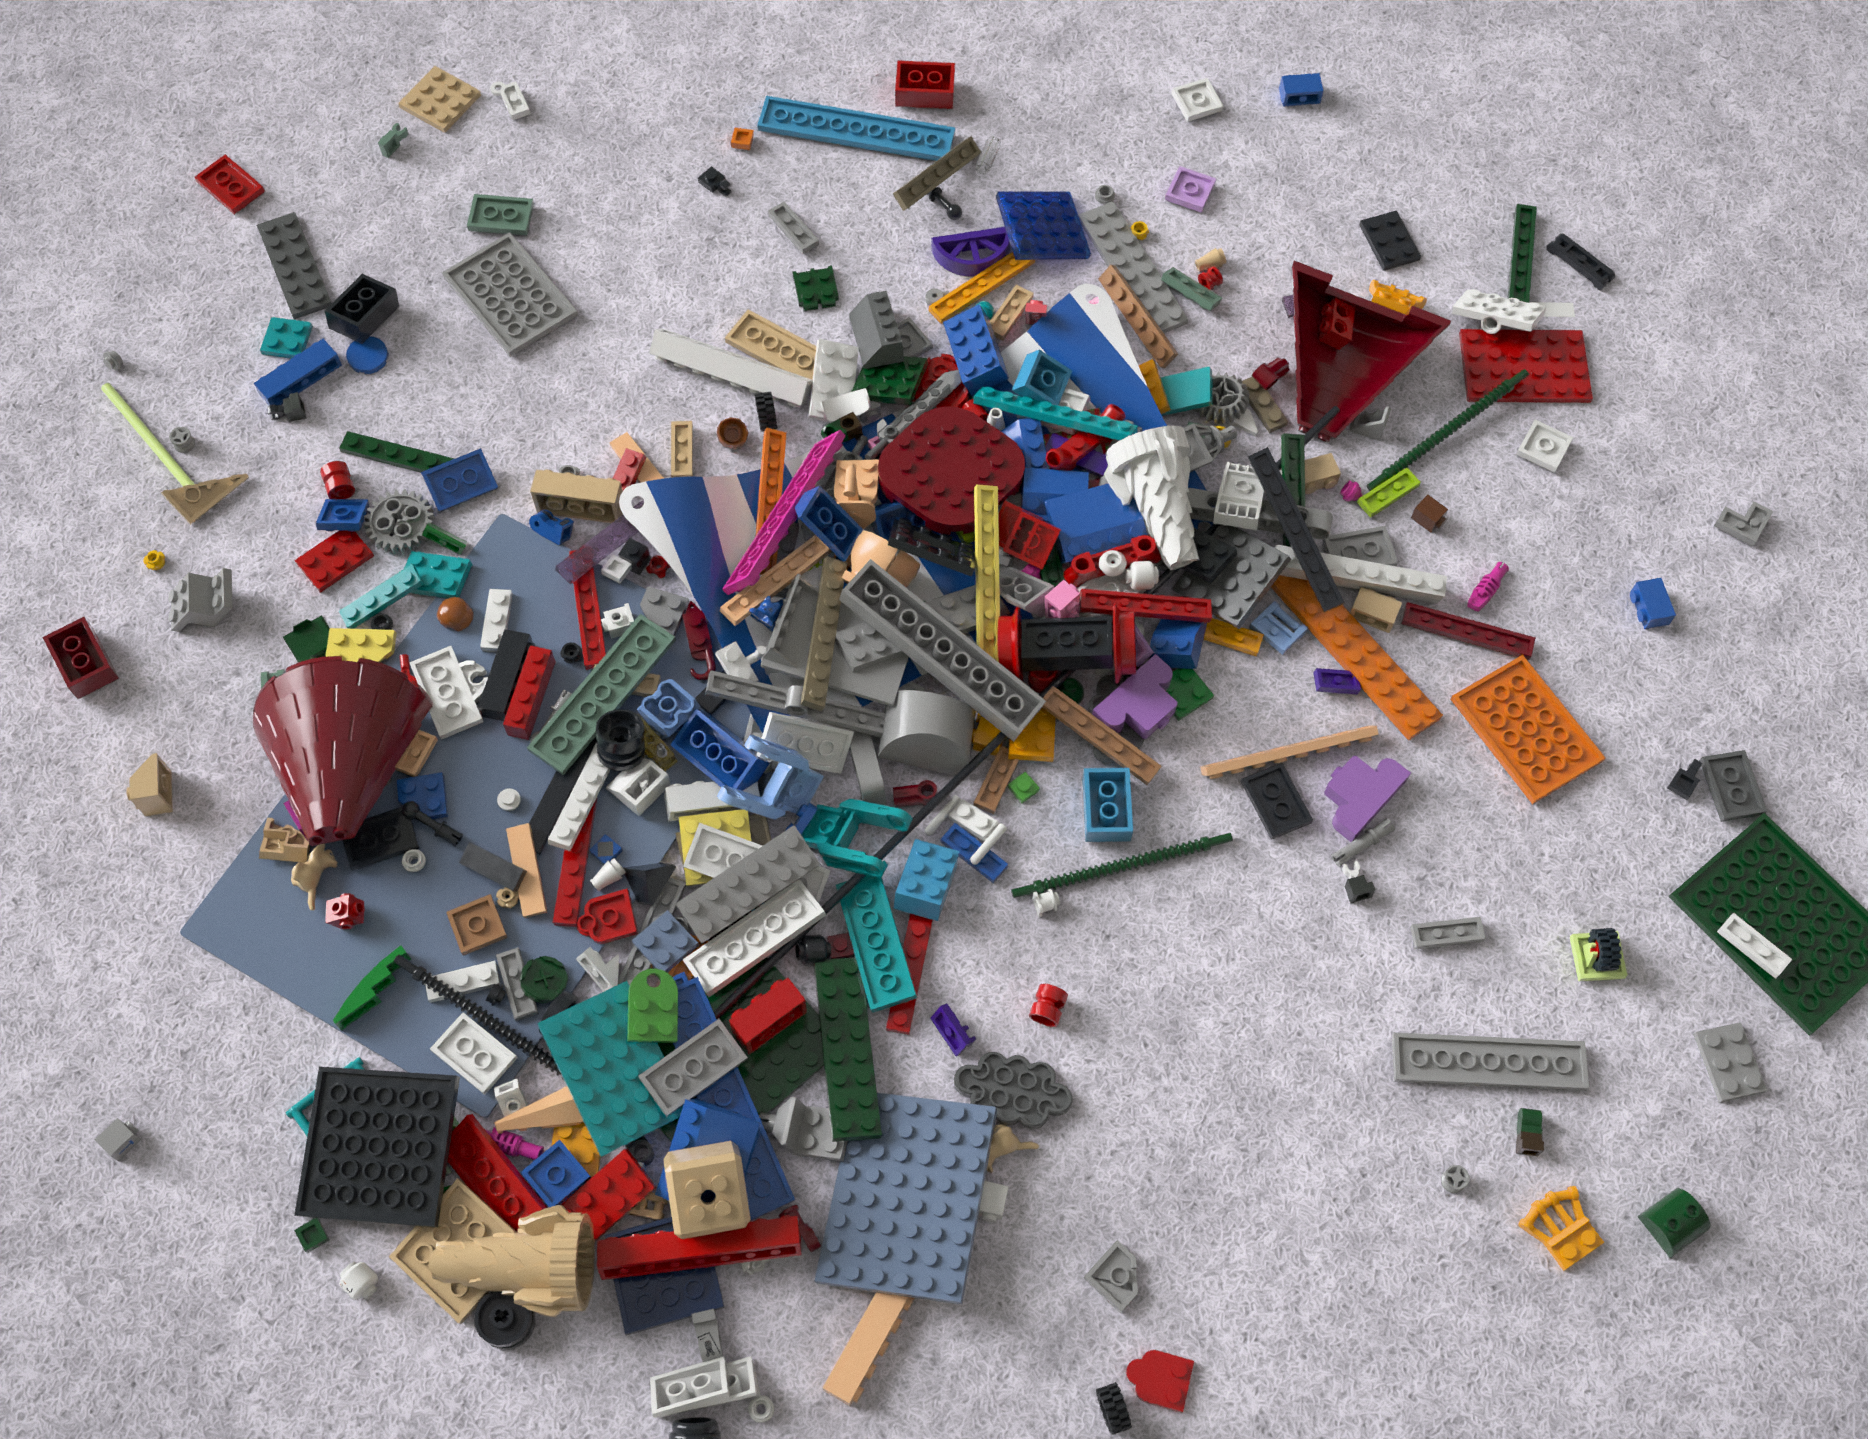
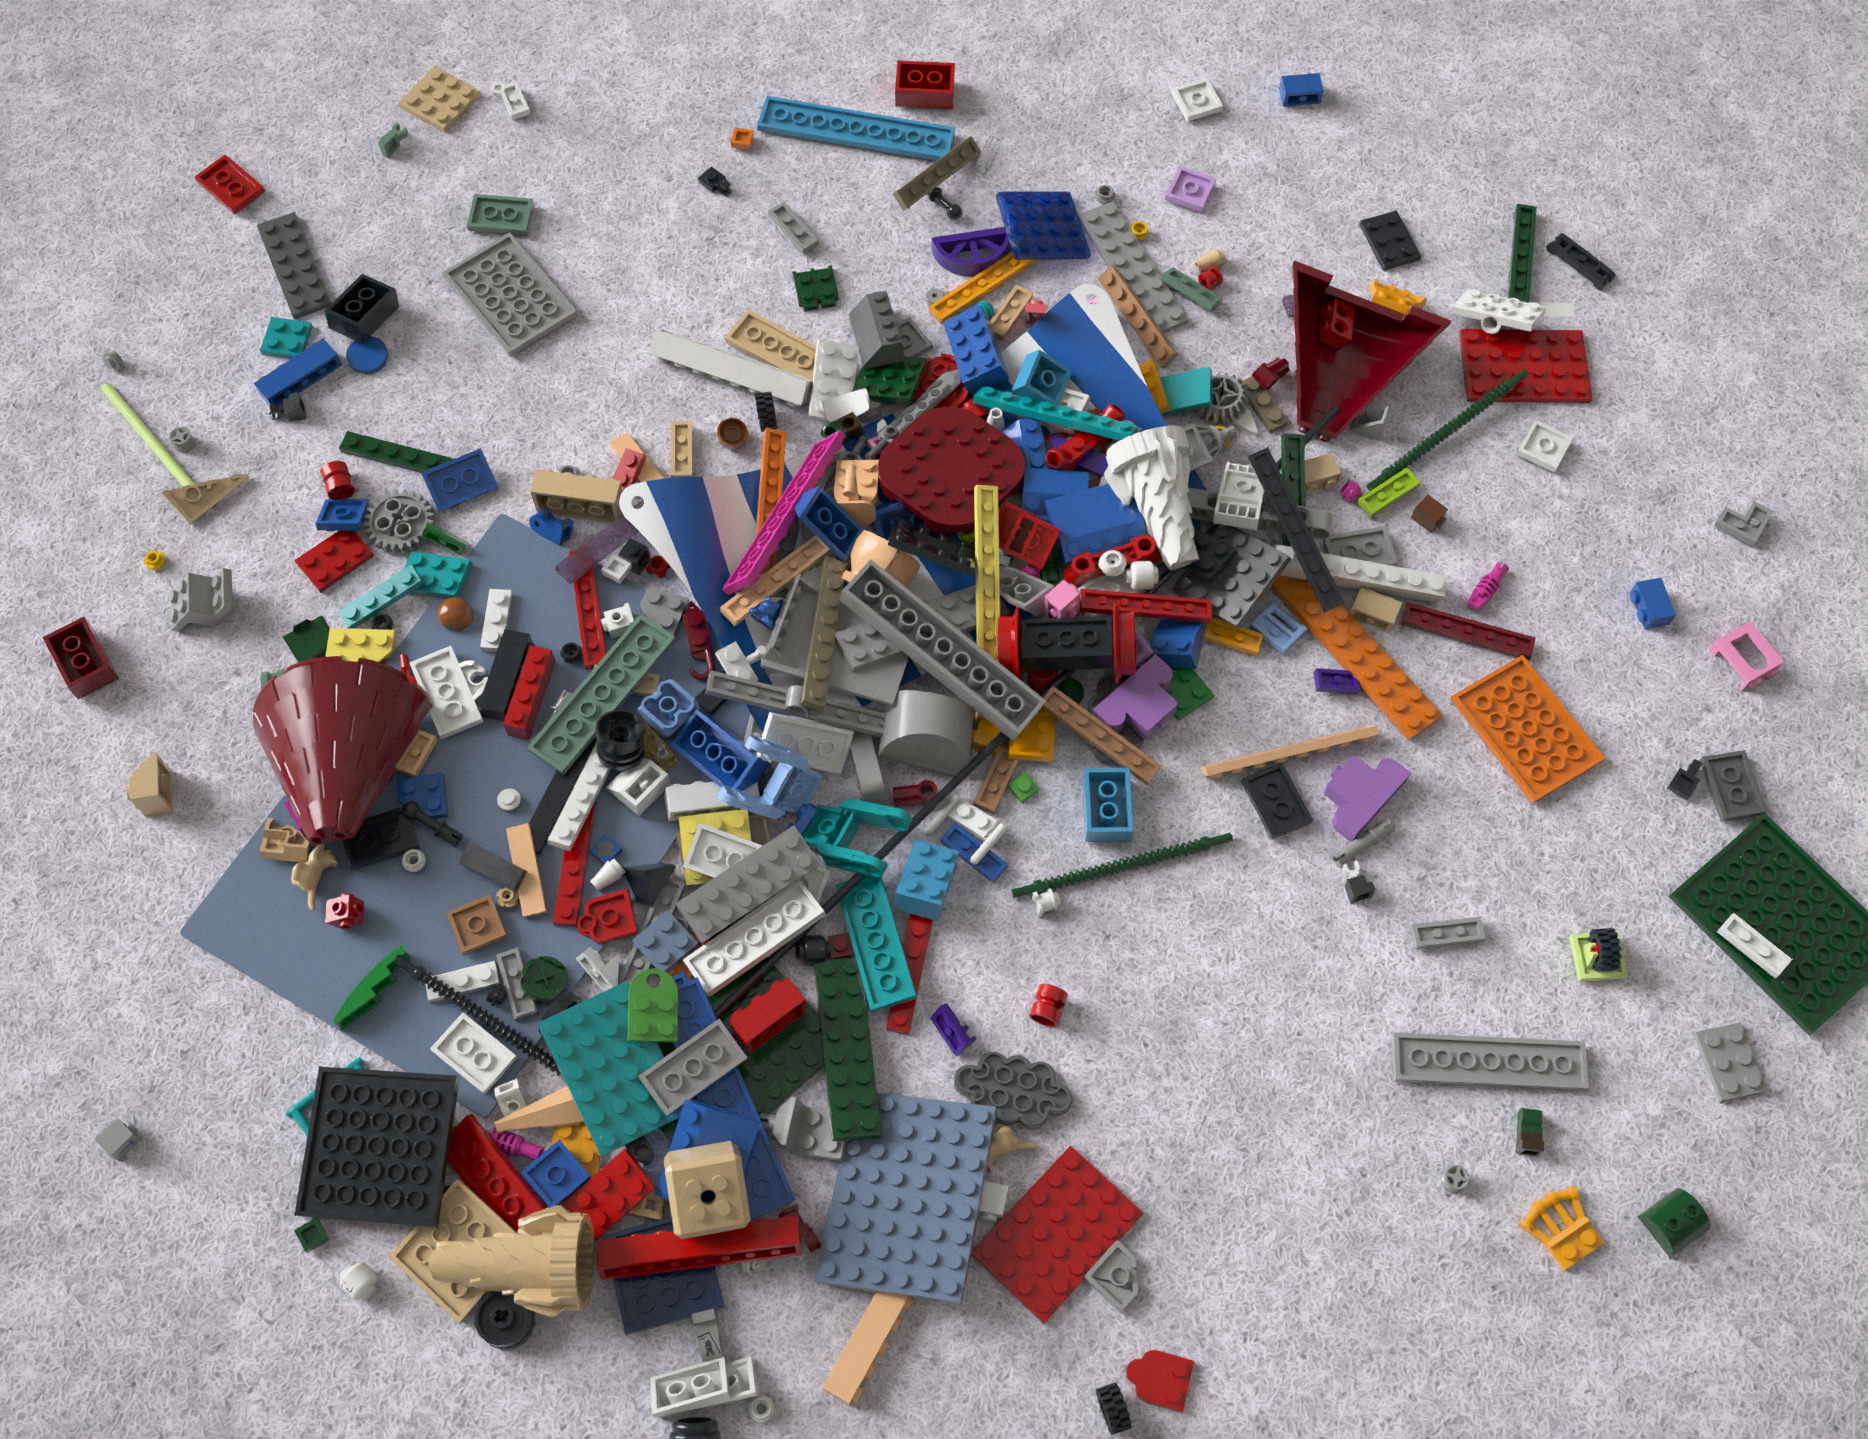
(1056, 1234): none -> red plate
(1750, 676): none -> bright pink panel

